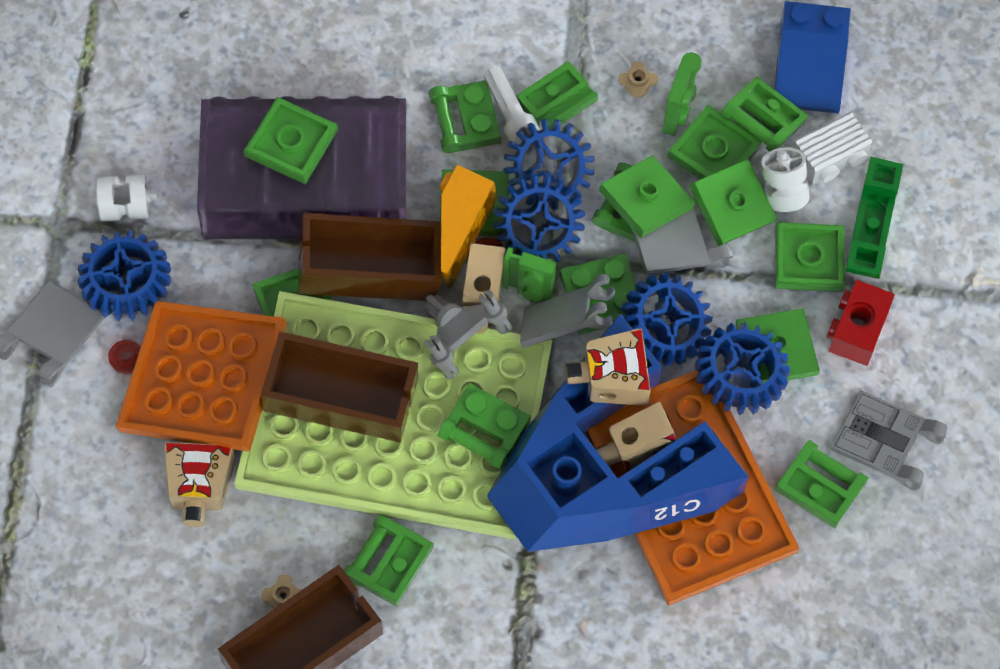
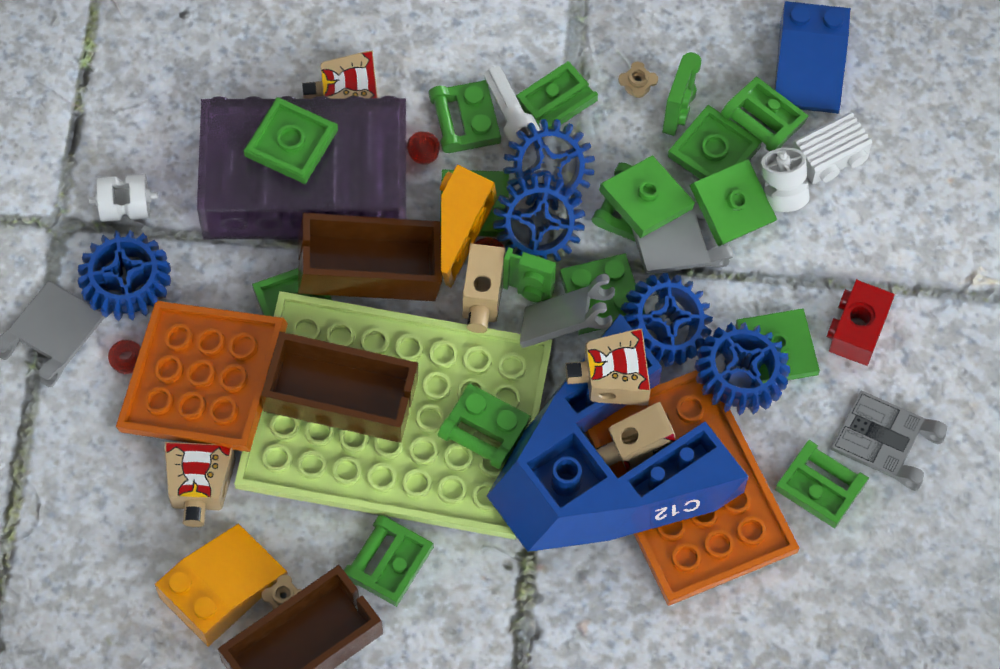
(219, 583): none -> light orange slope
(345, 78): none -> torso
(423, 147): none -> clear red plate
(458, 325): light grey axle -> none
(809, 257): bright green plate -> none
(874, 218): green slope -> none

